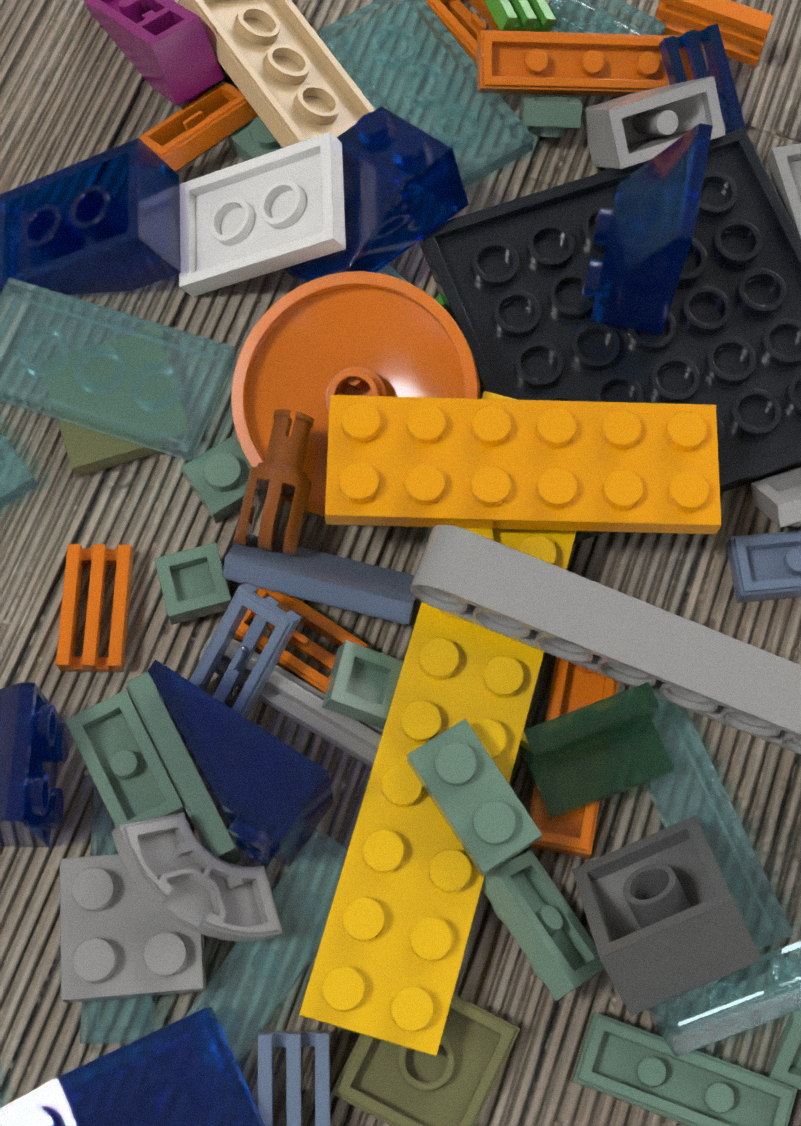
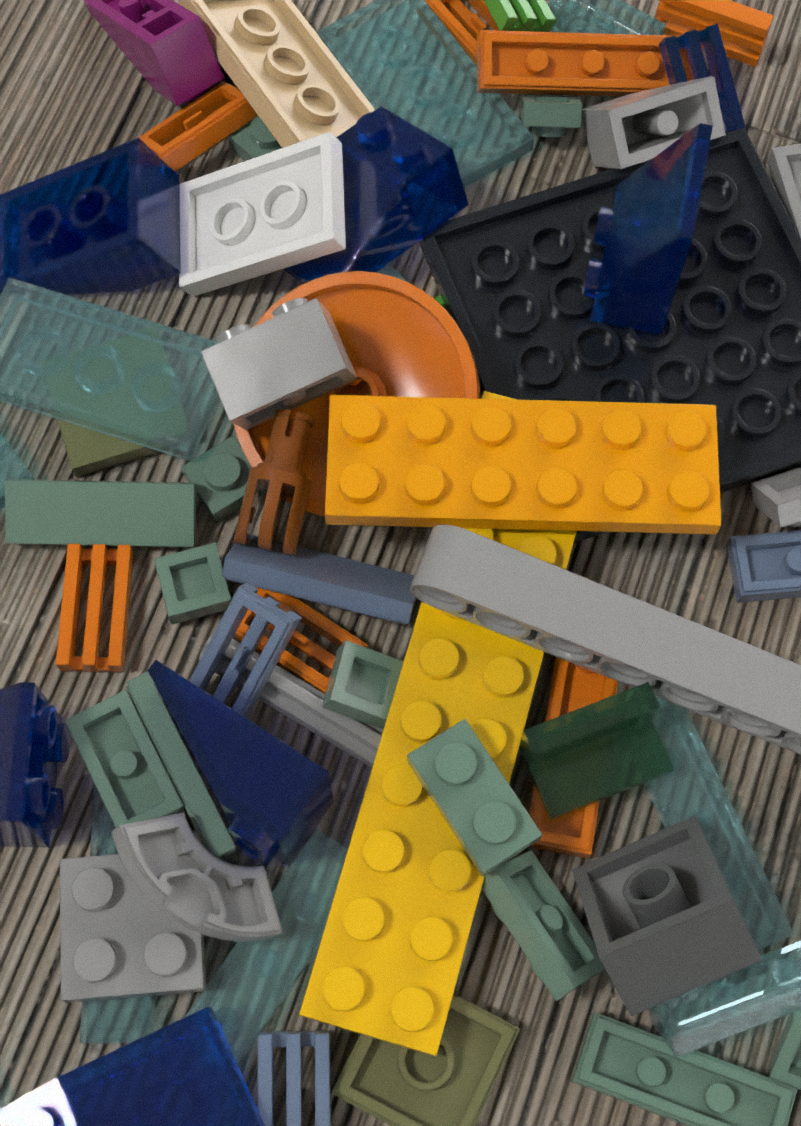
(101, 512): none -> sand green tile
(278, 362): none -> light grey brick

